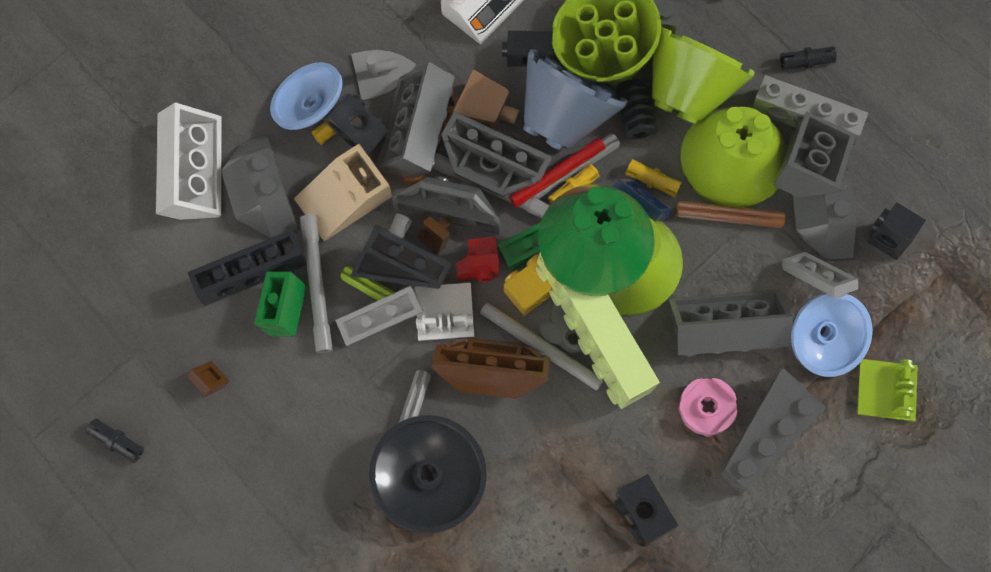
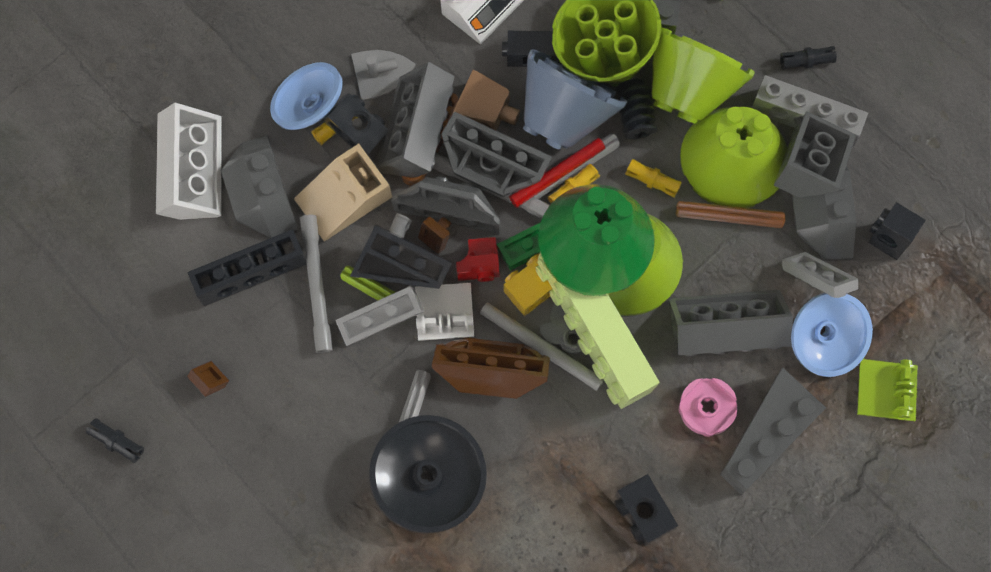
(280, 304): green brick -> none
(654, 208): dark blue plate -> none

